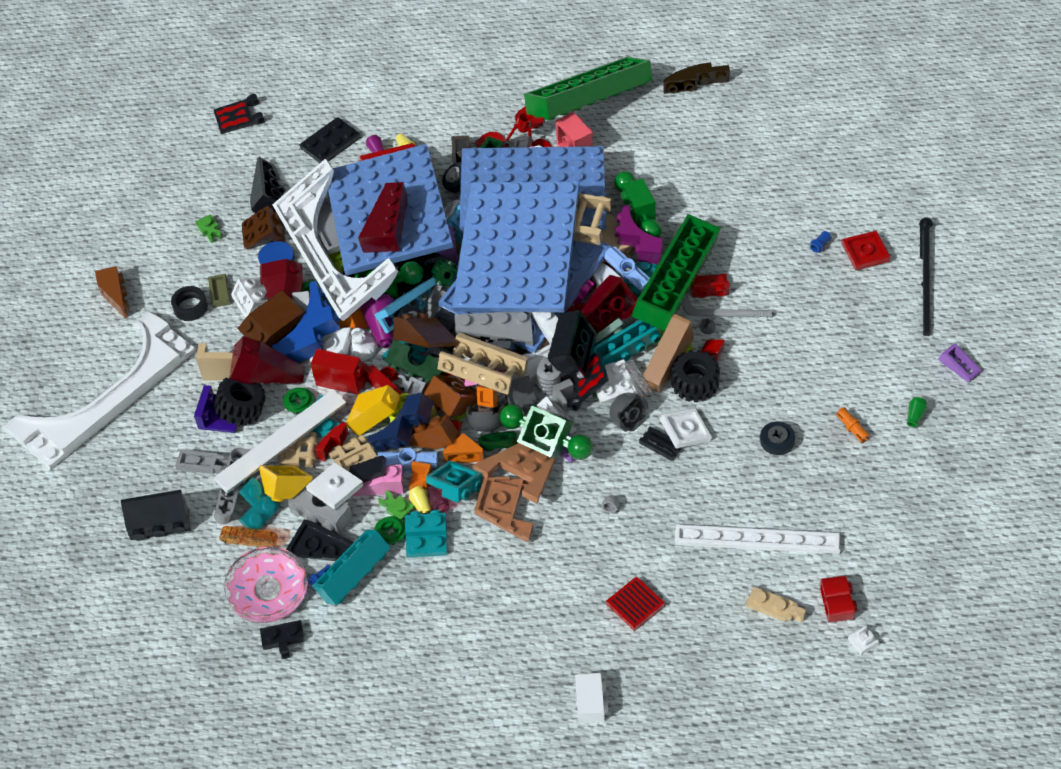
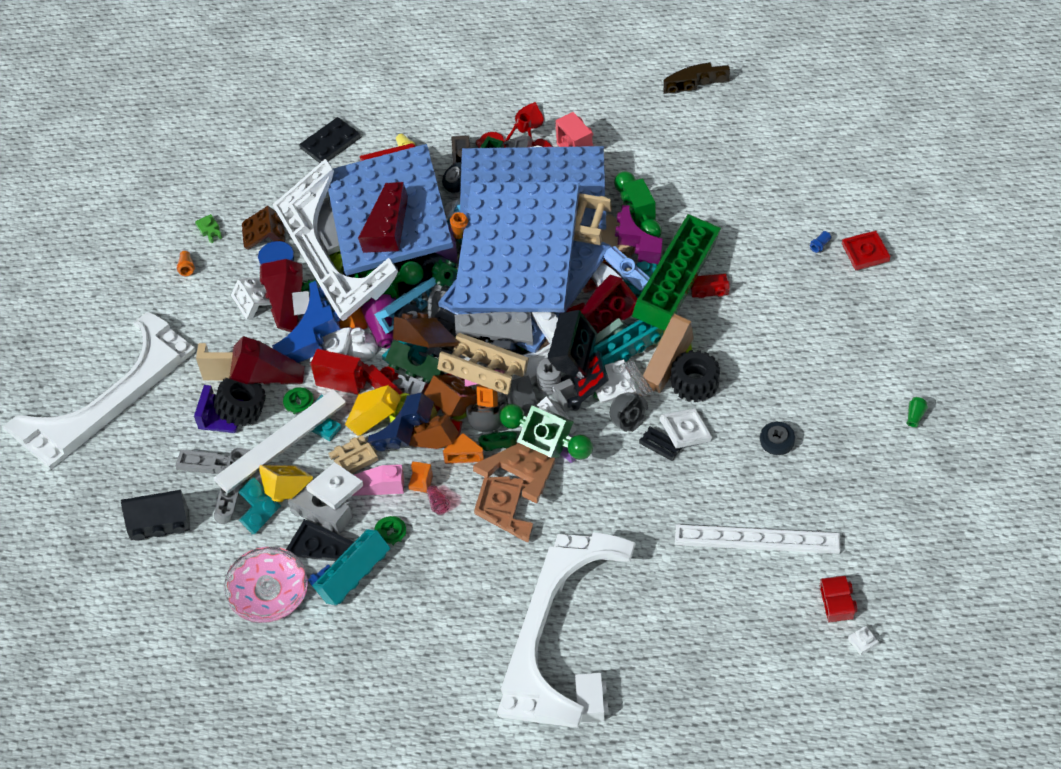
(111, 288): dark orange slope -> none
(185, 264): none -> orange cone
(186, 293): black tyre -> none
(219, 290): olive tile -> none
(237, 115): black flag -> none
(248, 537): clear orange beam -> none
(265, 186): black wedge -> none
(272, 320): reddish brown slope -> none
(282, 636): black plate -> none
(294, 454): tan plate -> none
(332, 439): red slope -> none
(369, 469): black tile -> none
(374, 143): magenta cone -> none
(396, 507): bright green plate -> none
(405, 454): light blue piece -> none
(420, 499): light yellow cone -> none
(426, 534): teal plate -> none
(455, 481): teal plate -> none
(458, 224): none -> orange cone
(524, 689): none -> white piece
(584, 292): dark pink plate -> none
(588, 87): green brick -> none
(610, 504): light grey hinge -> none
(635, 603): red tile -> none
(711, 325): dark grey hinge -> none
(714, 347): red slope -> none
(722, 312): light grey piece -> none
(774, 605): tan hinge -> none
(853, 425): orange pin -> none
(925, 225): black bar -> none
(951, 362): medium lavender slope -> none

